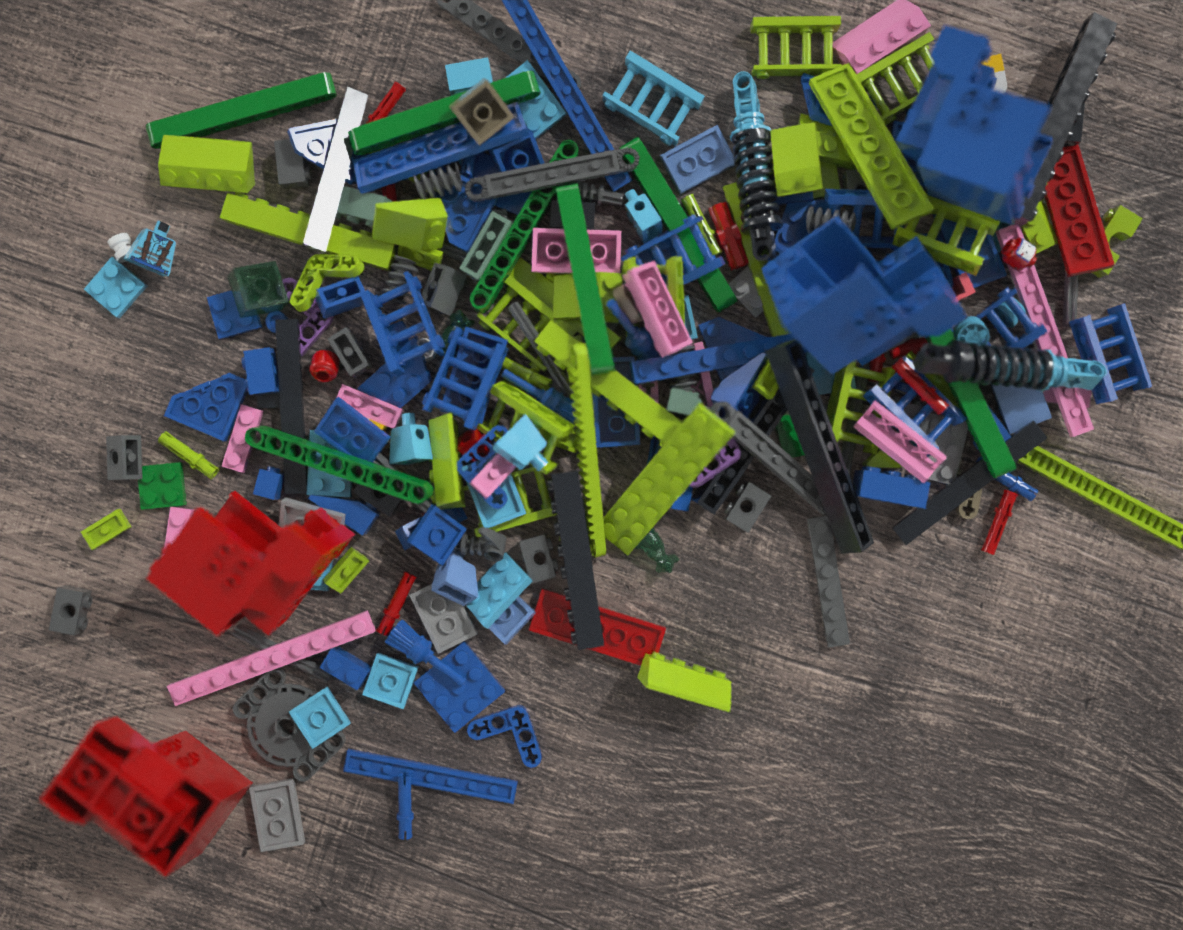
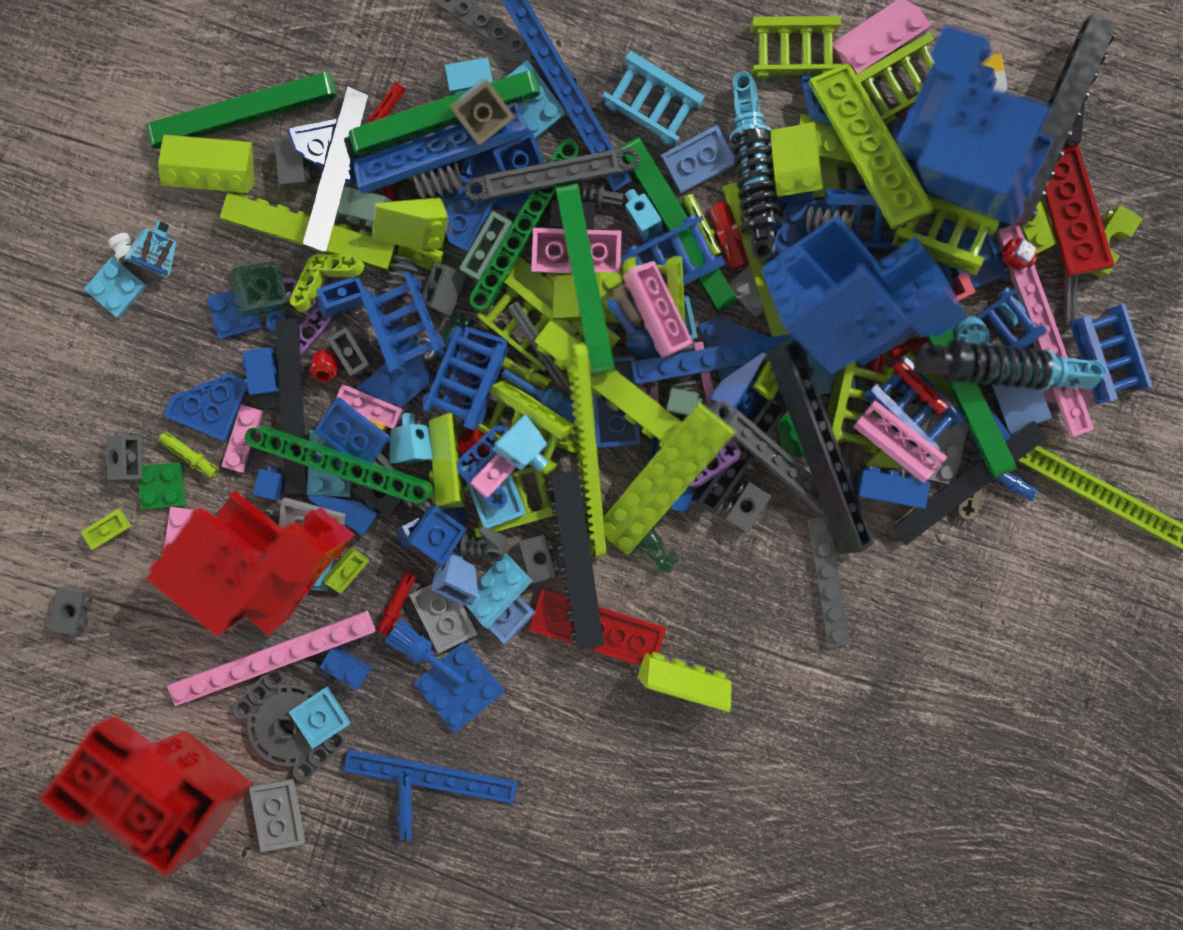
(390, 680): medium azure plate -> none
(510, 723): blue beam -> none
(999, 522): red pin -> none

